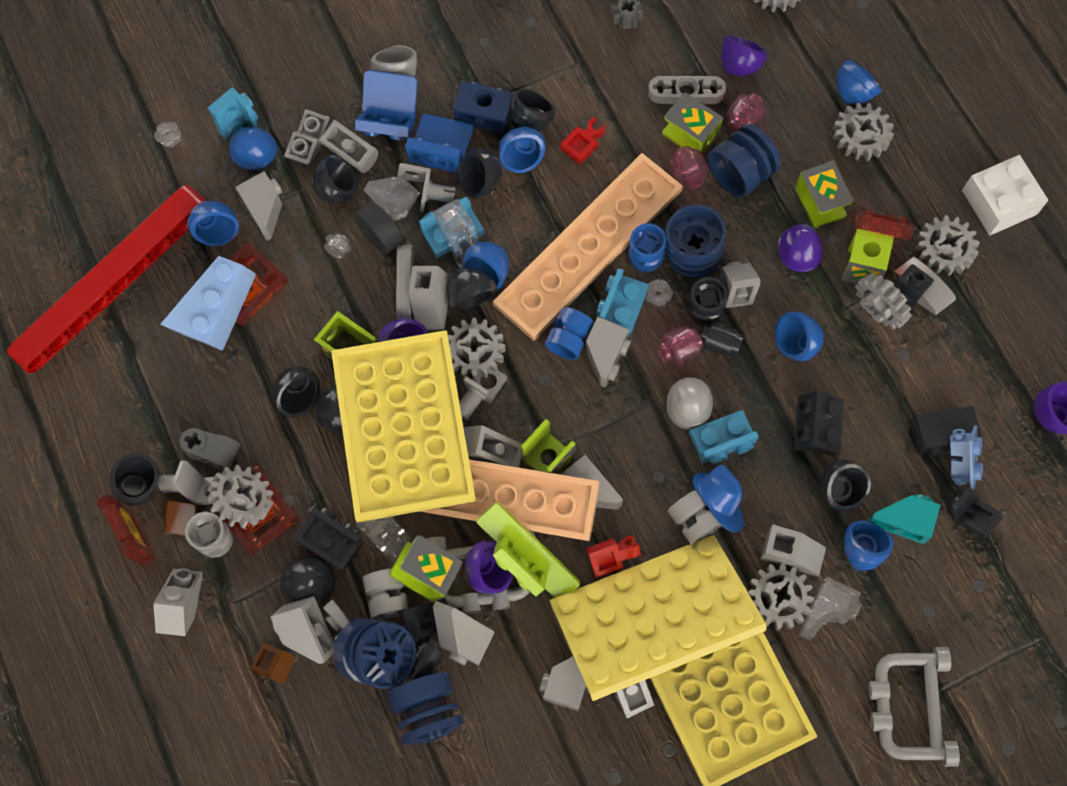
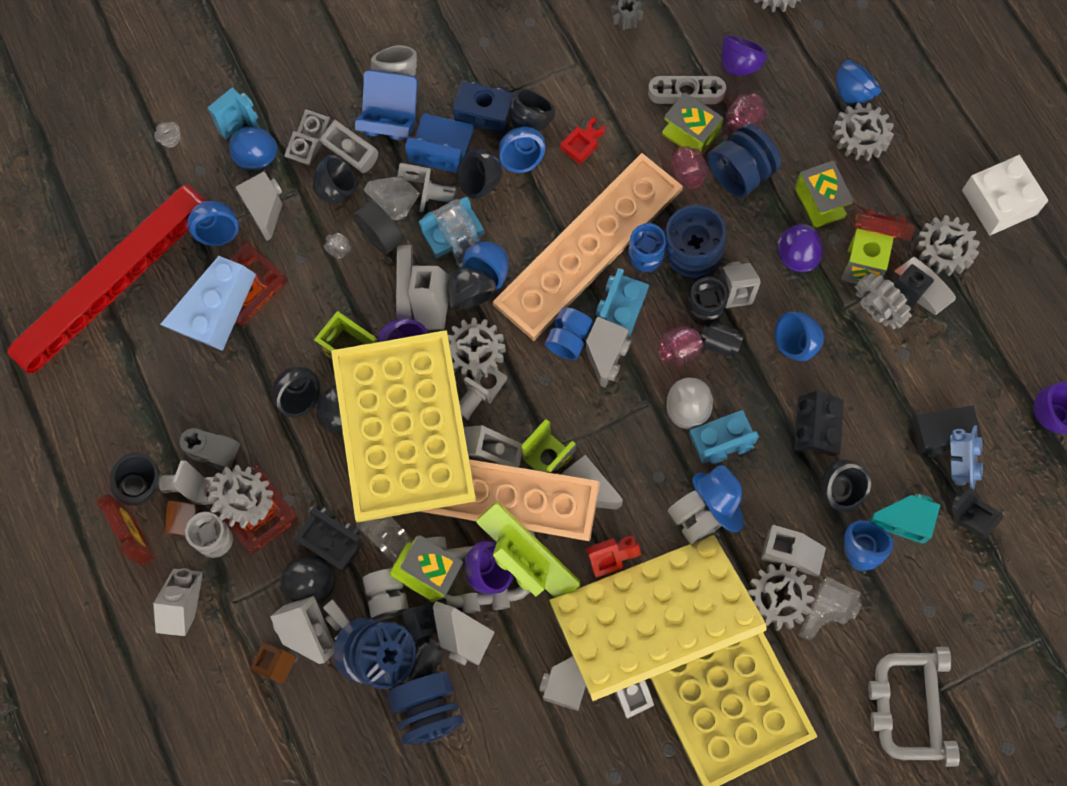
(661, 286): clear plate -> none

